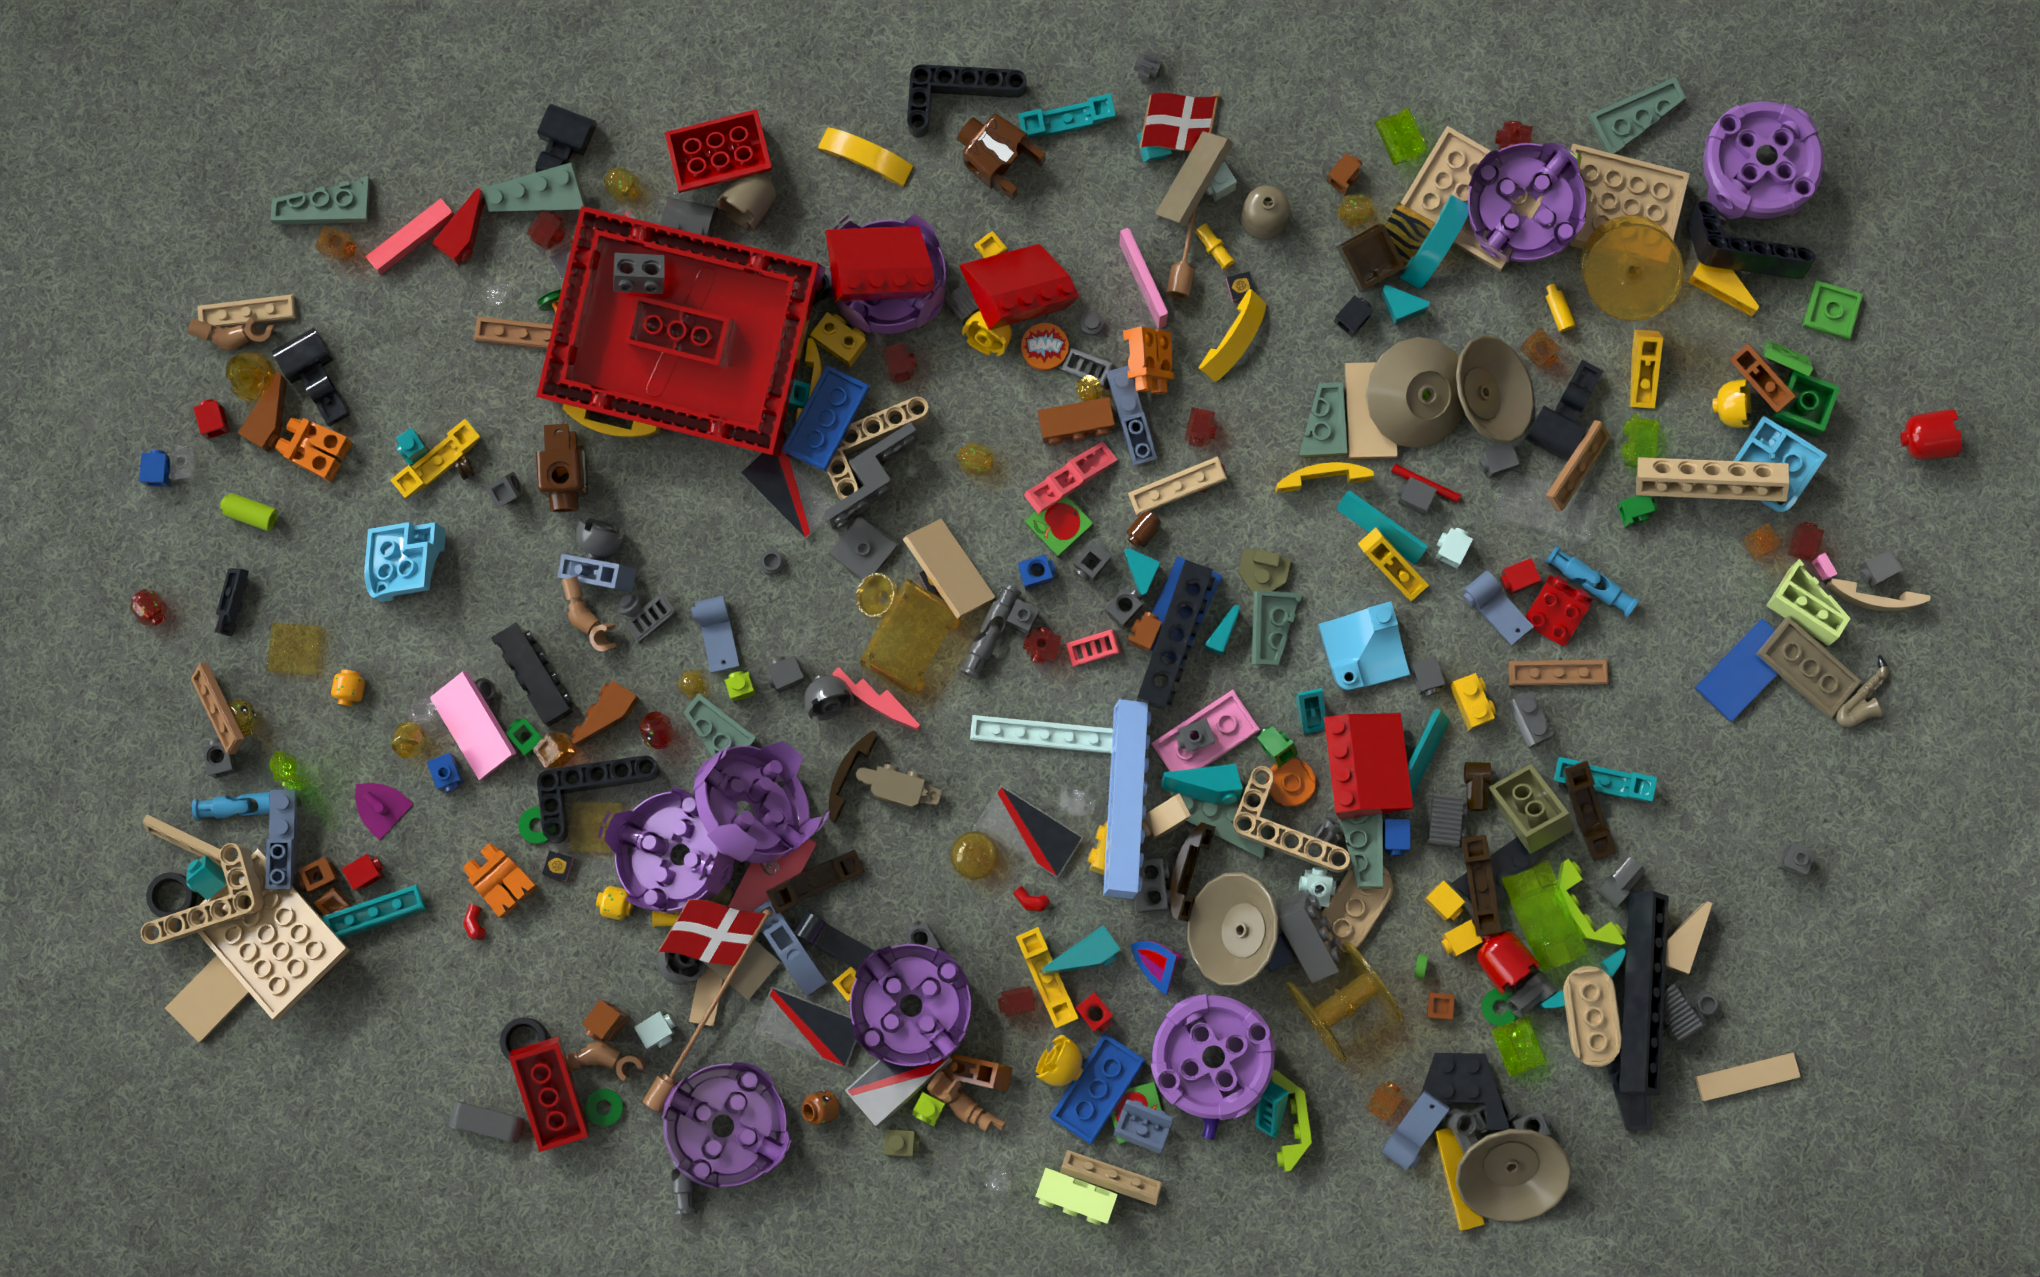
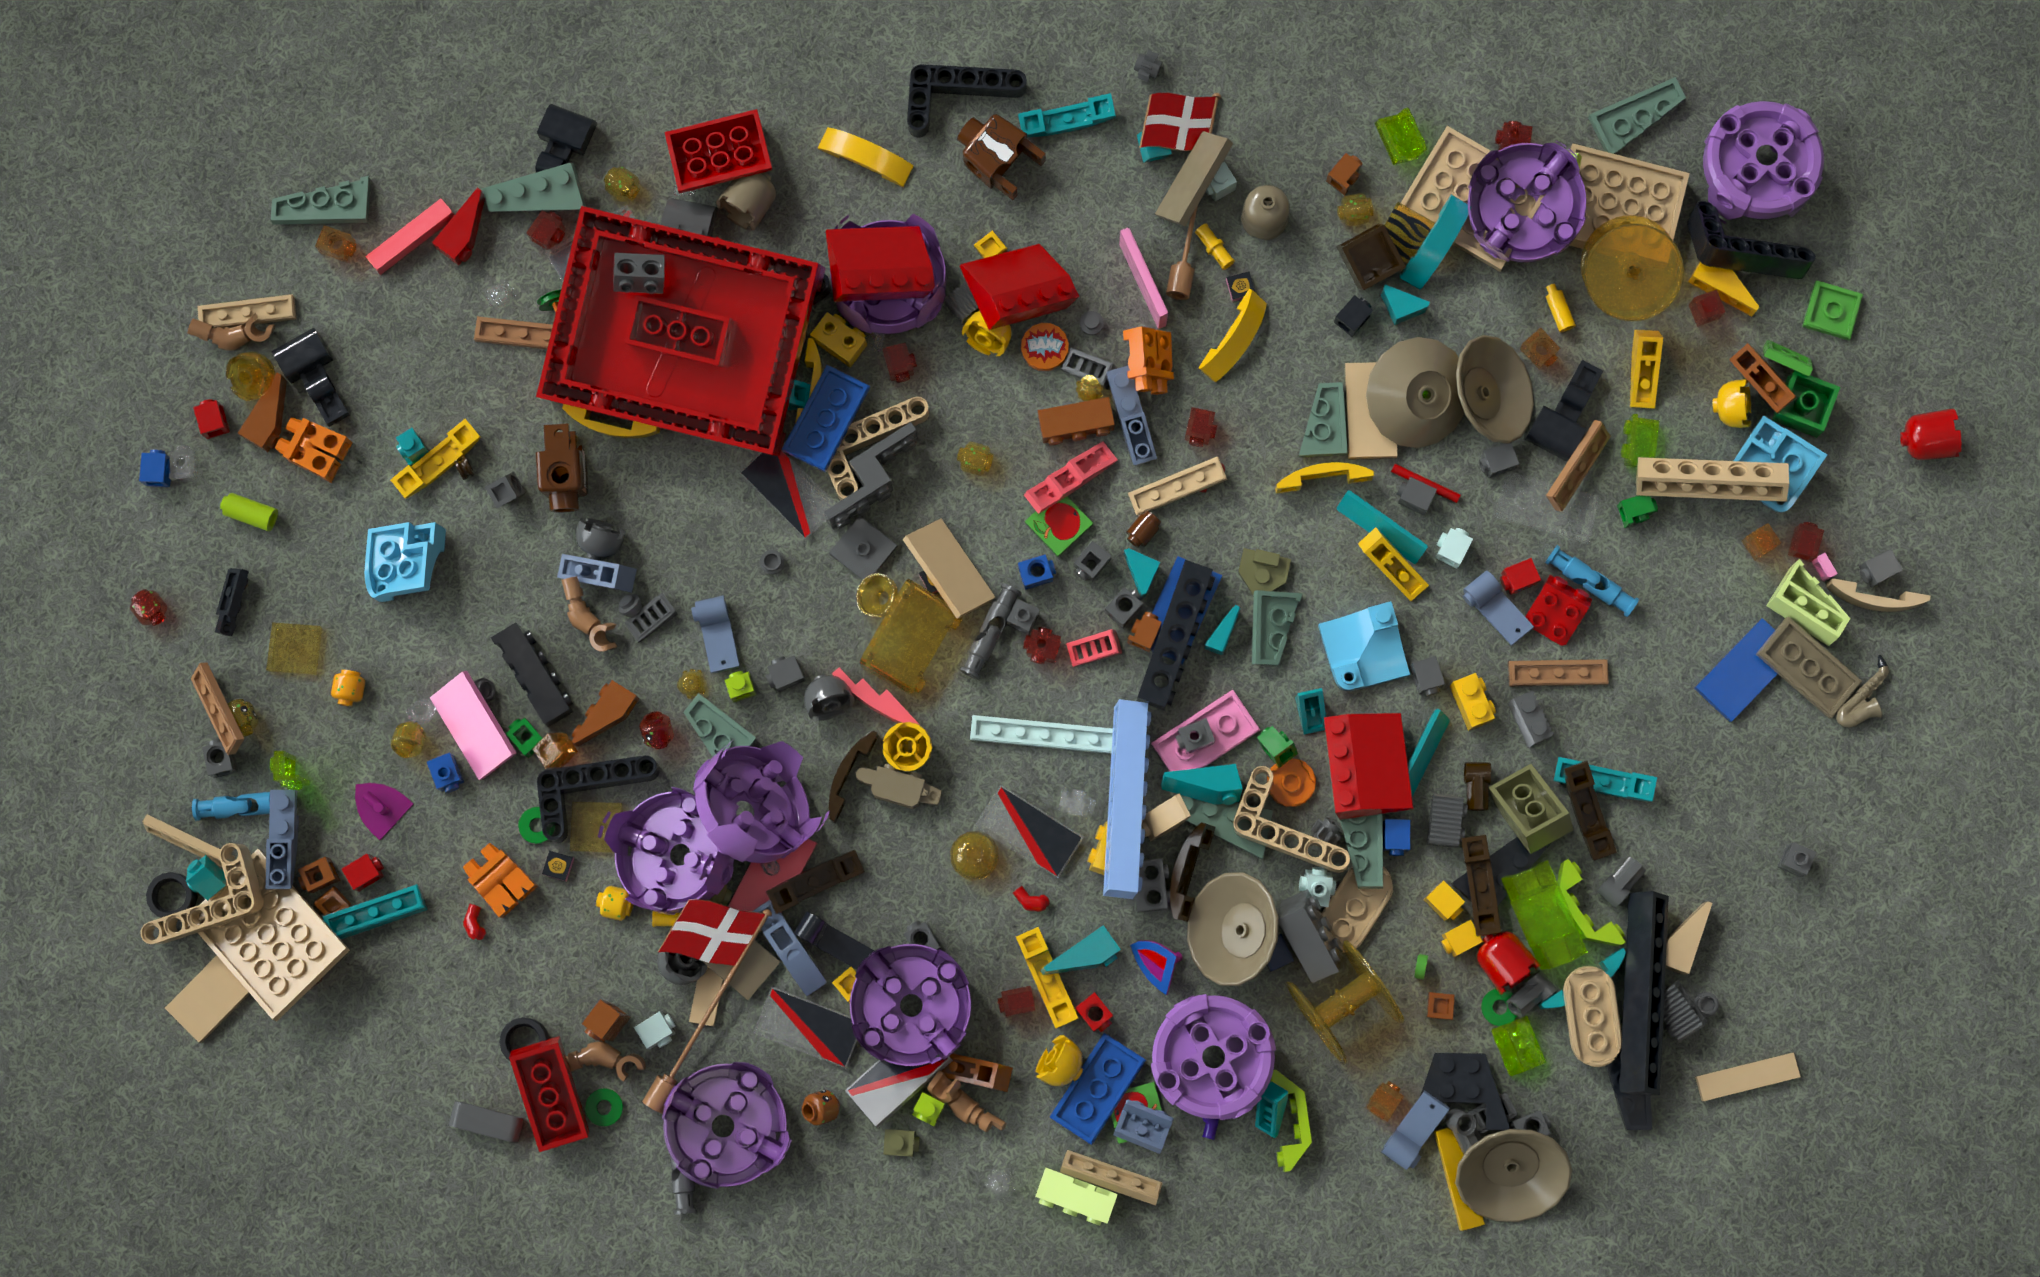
(907, 746): none -> yellow cylinder
(1706, 308): none -> clear red brick

